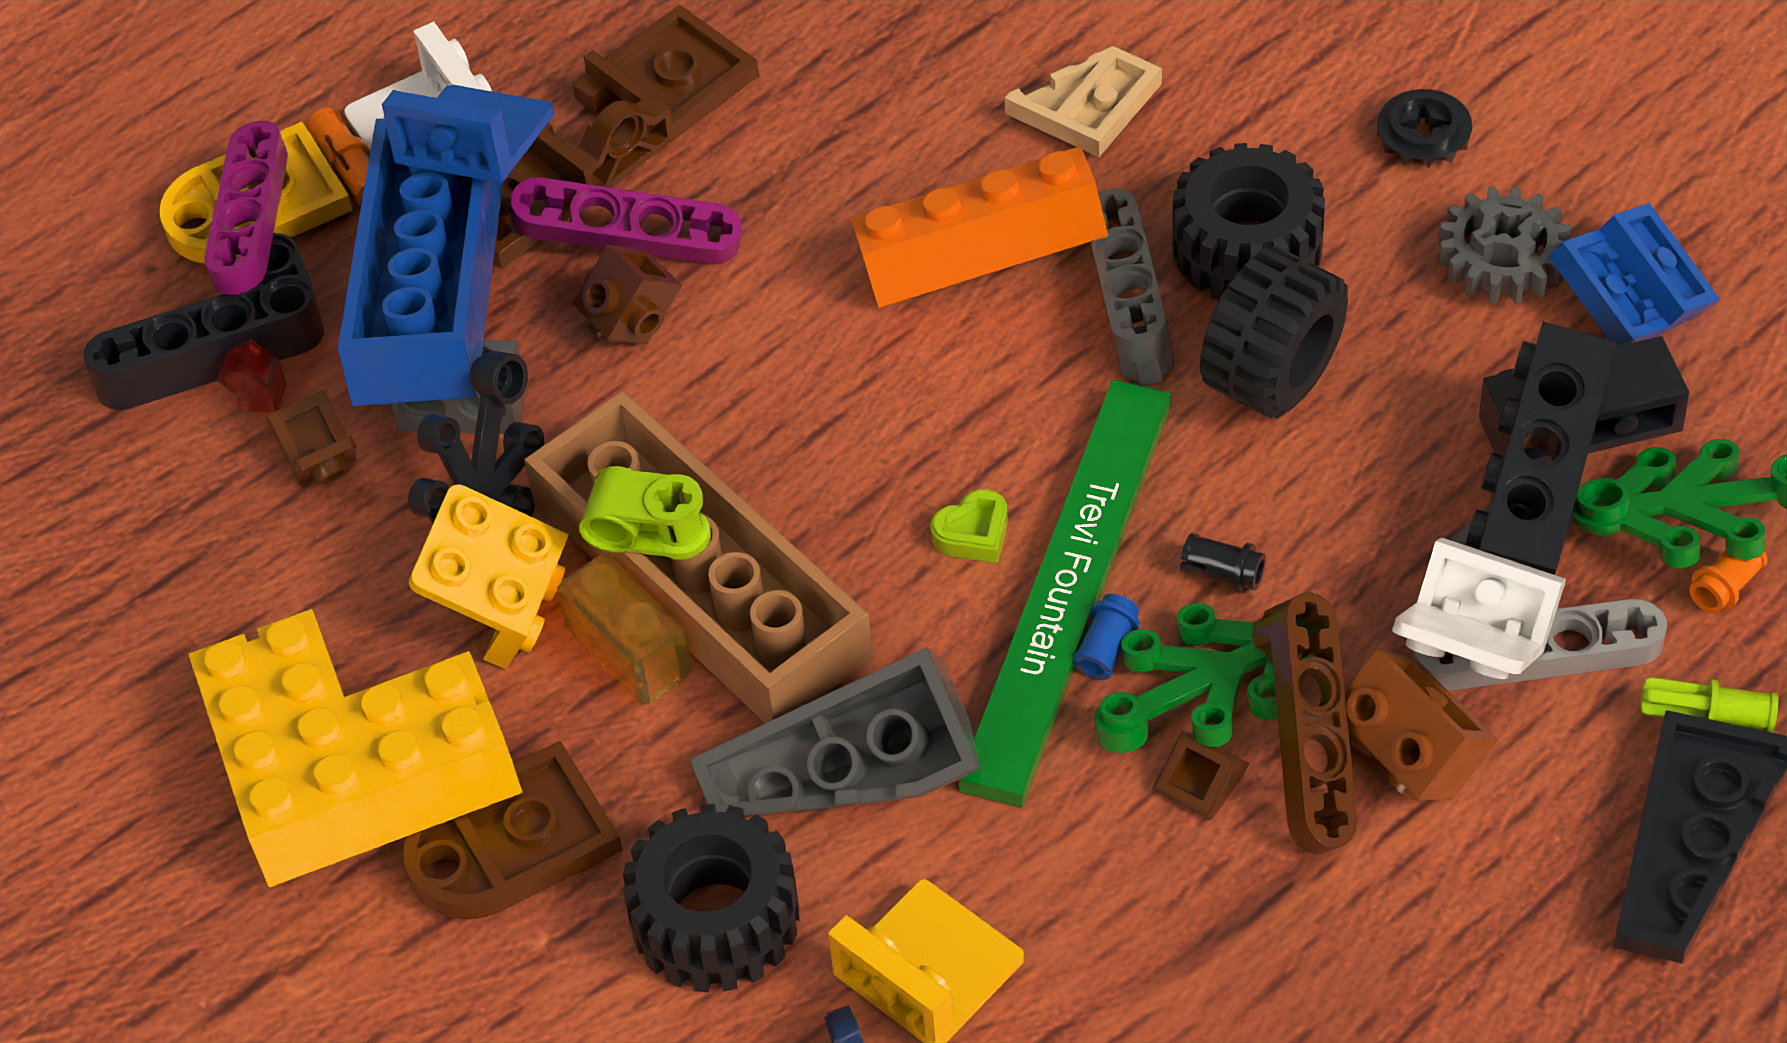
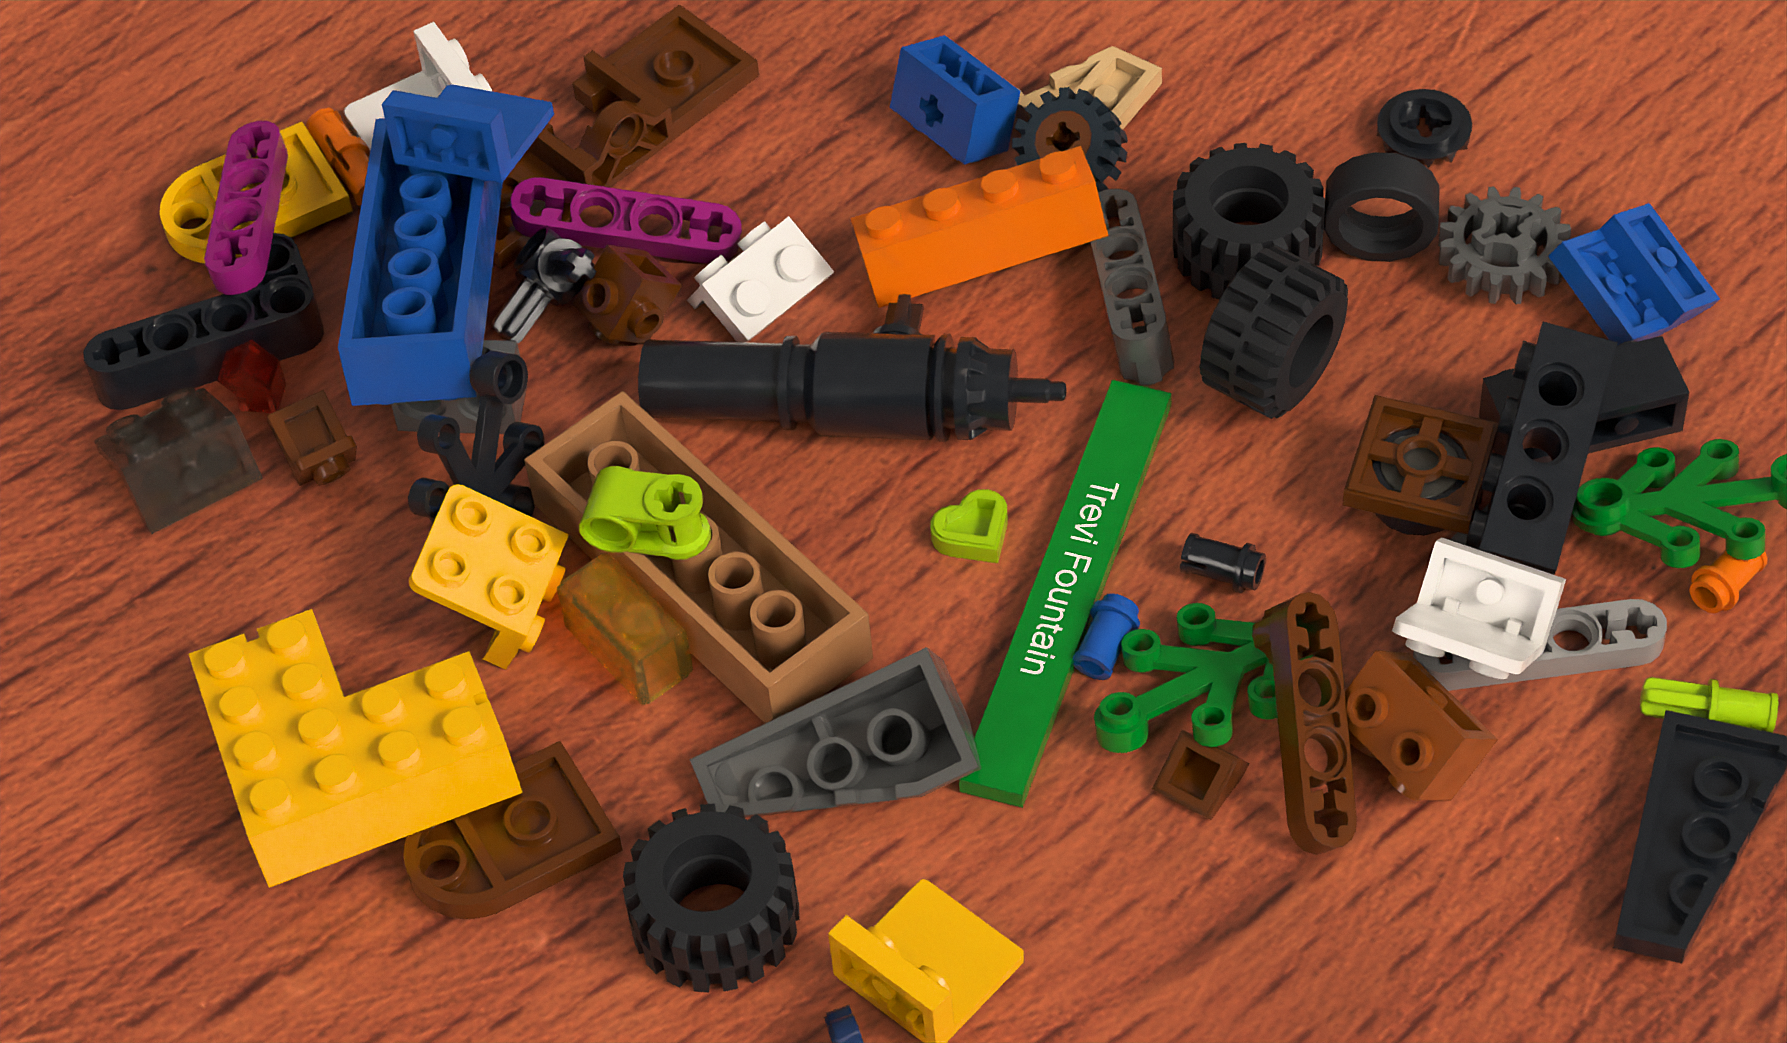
(179, 456): none -> clear smoke bracket
(548, 273): none -> black axle
(762, 281): none -> white bracket
(845, 382): none -> black piece
(954, 99): none -> blue brick
(1088, 126): none -> black wheel
(1380, 236): none -> black tyre
(1416, 467): none -> reddish brown piece

